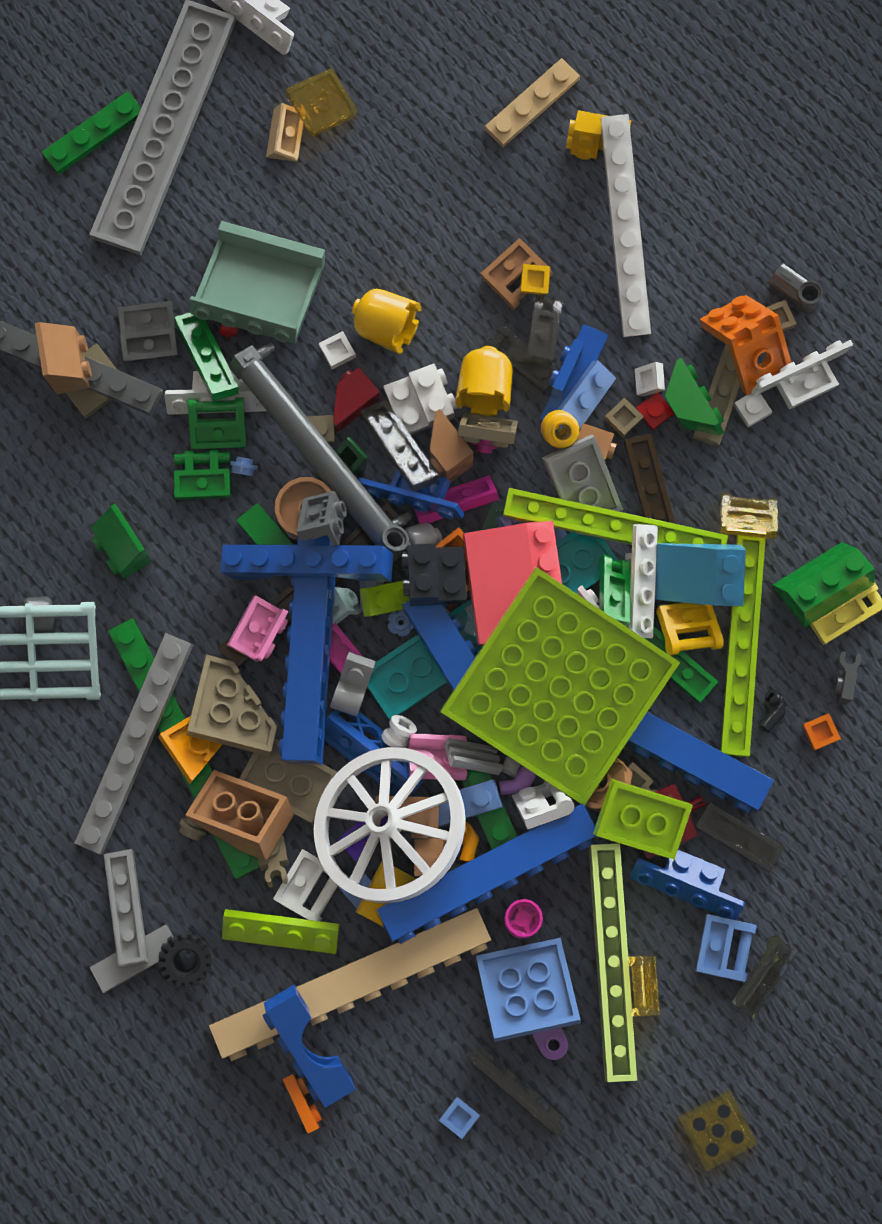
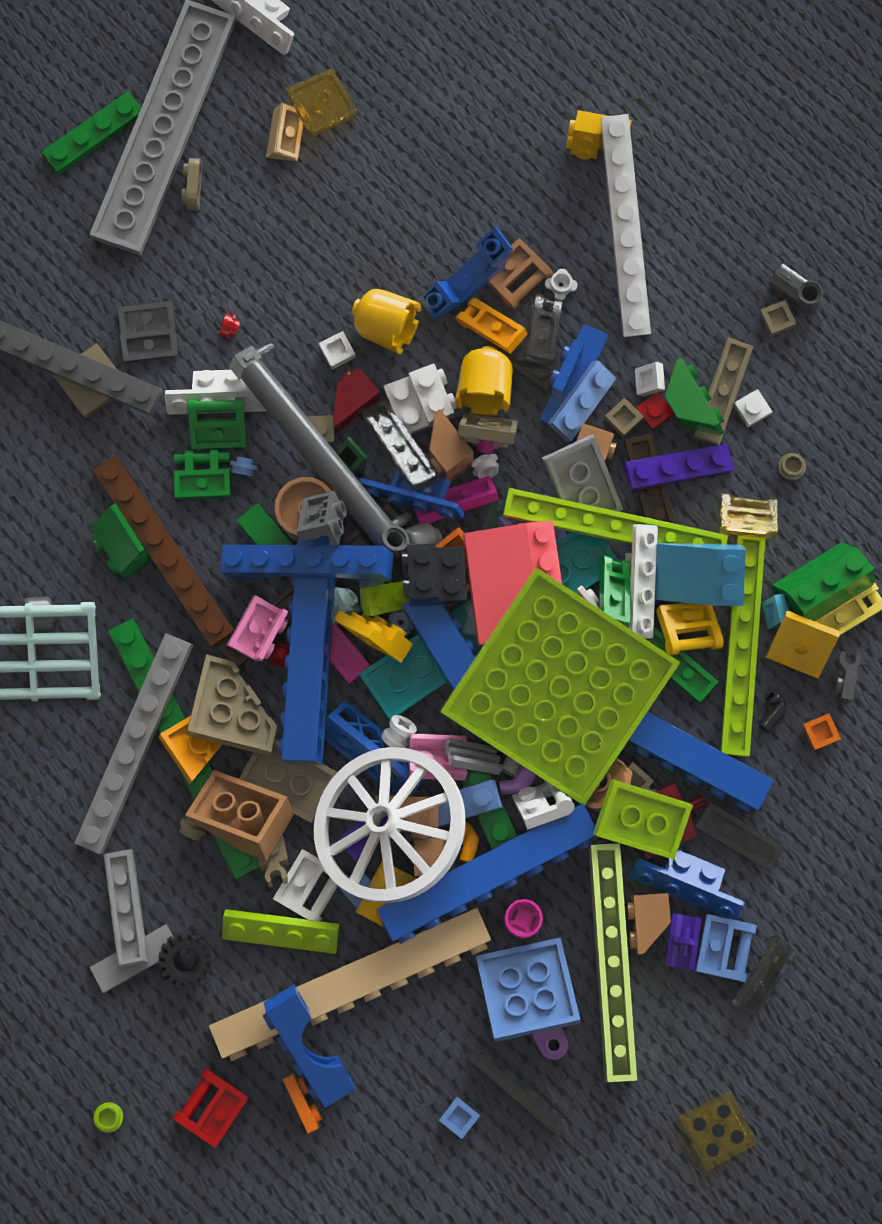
(63, 357): medium nougat slope -> none
(108, 1117): none -> lime plate
(164, 552): none -> reddish brown plate
(193, 174): none -> dark tan plate
(206, 356): green plate -> none
(219, 1113): none -> red plate
(259, 282): sand green panel -> none
(279, 654): none -> red plate
(352, 684): light grey plate -> none
(376, 634): none -> yellow plate
(470, 278): none -> blue slope
(485, 466): none -> white plate
(492, 325): none -> light orange plate
(532, 102): tan plate -> none
(535, 279): yellow plate -> none
(564, 277): none -> white plate
(564, 436): yellow head -> none
(644, 986): clear yellow plate -> none
(649, 918): none -> medium nougat slope
(678, 467): none -> dark purple plate
(683, 941): none -> dark purple hips
(748, 332): orange bracket -> none
(775, 610): none -> medium azure plate
(791, 466): none -> dark tan plate
(802, 644): none -> yellow plate
(805, 380): white bracket -> none

